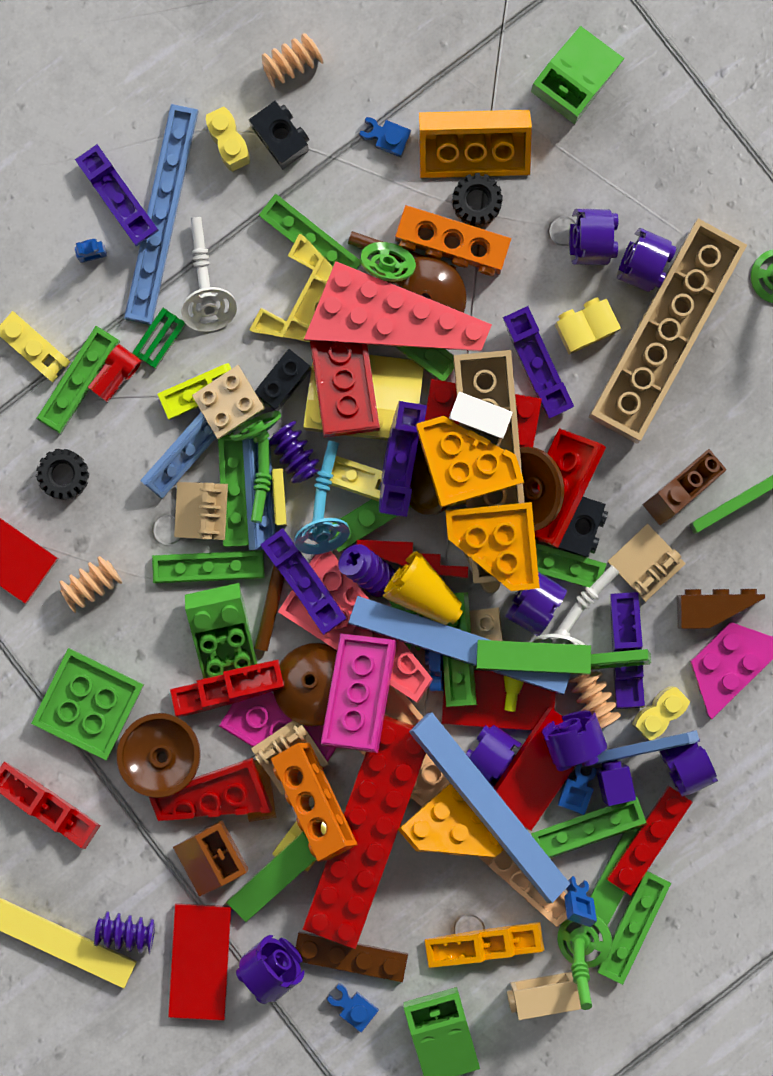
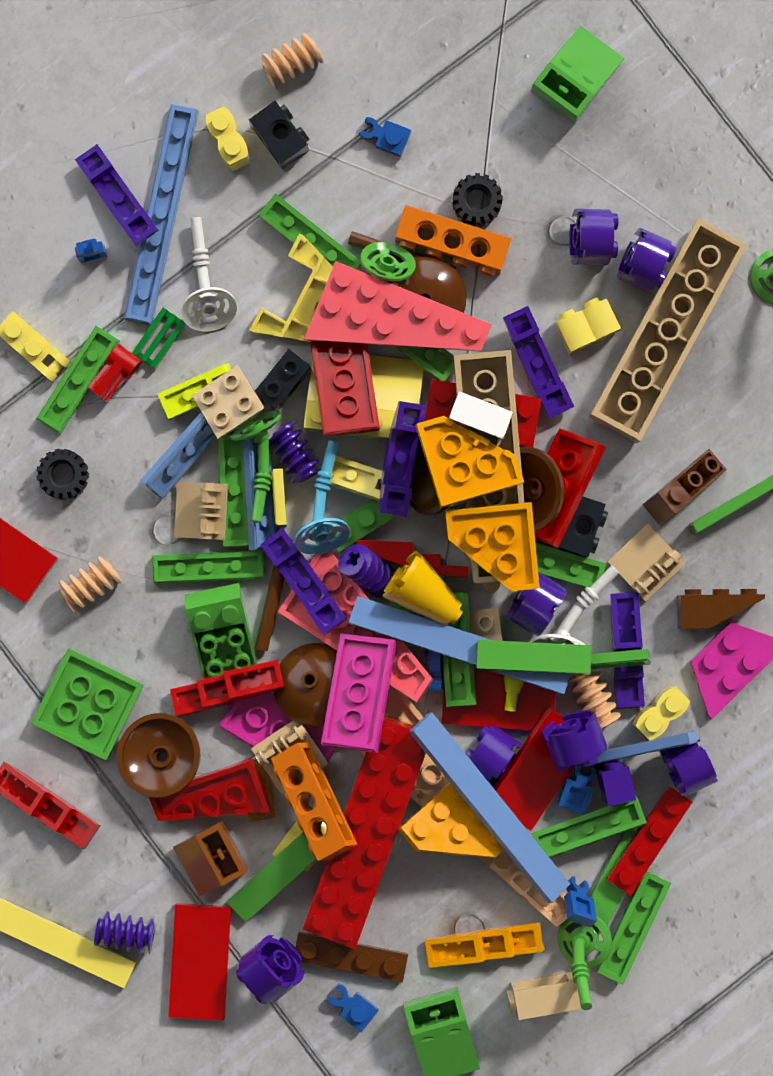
(475, 143): light orange slope -> none

